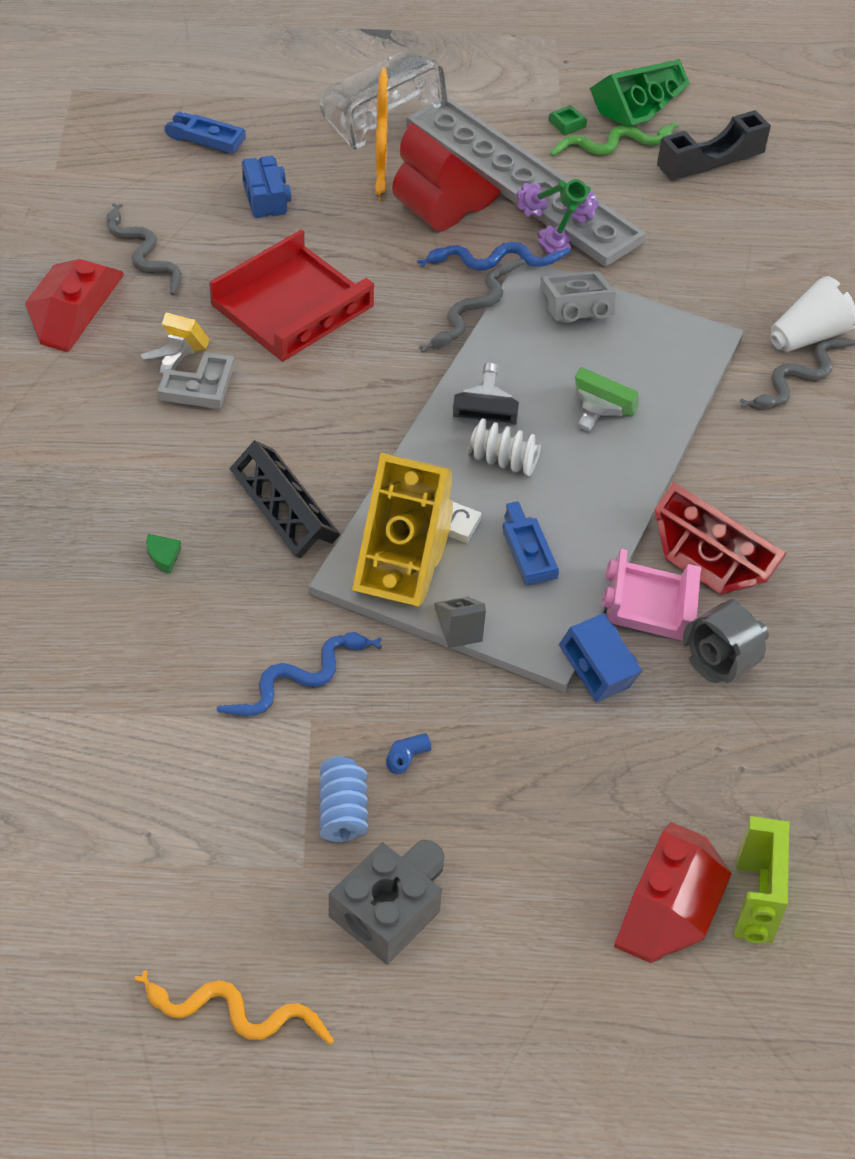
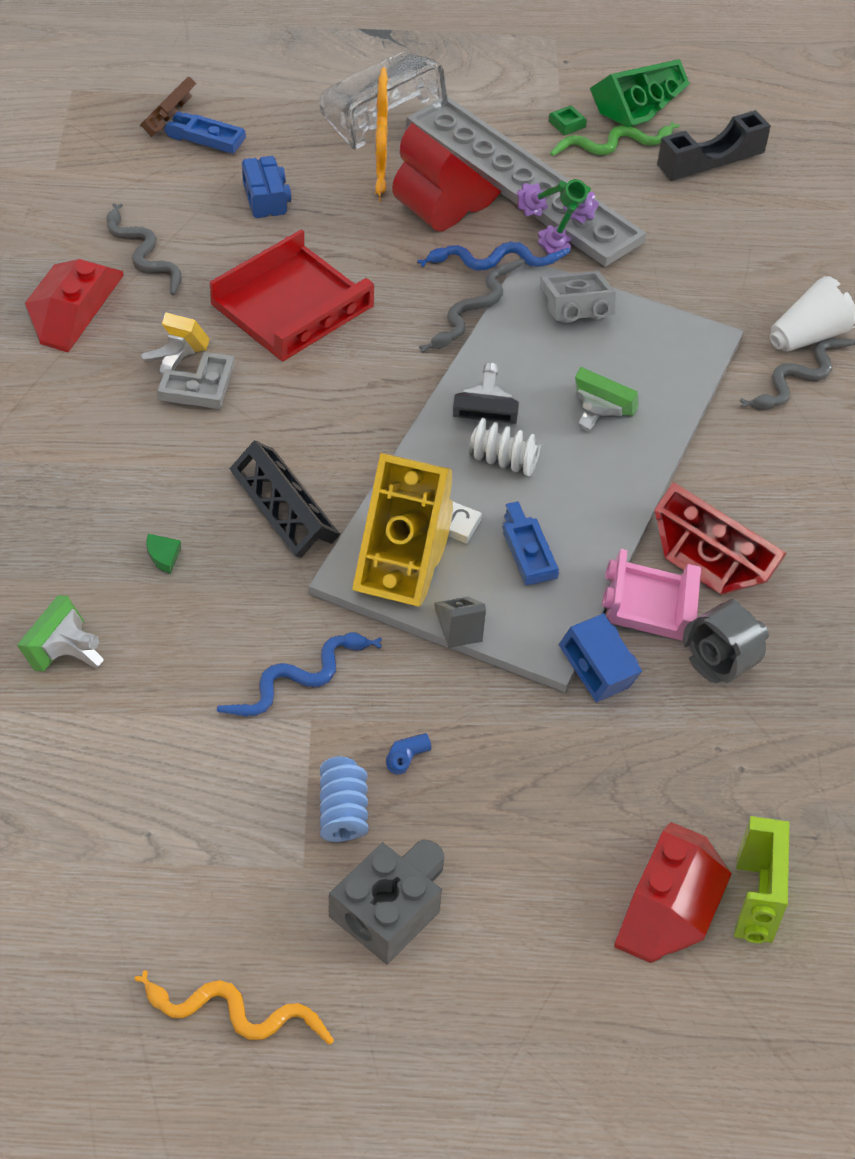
(58, 634): none -> piece
(155, 121): none -> reddish brown hinge

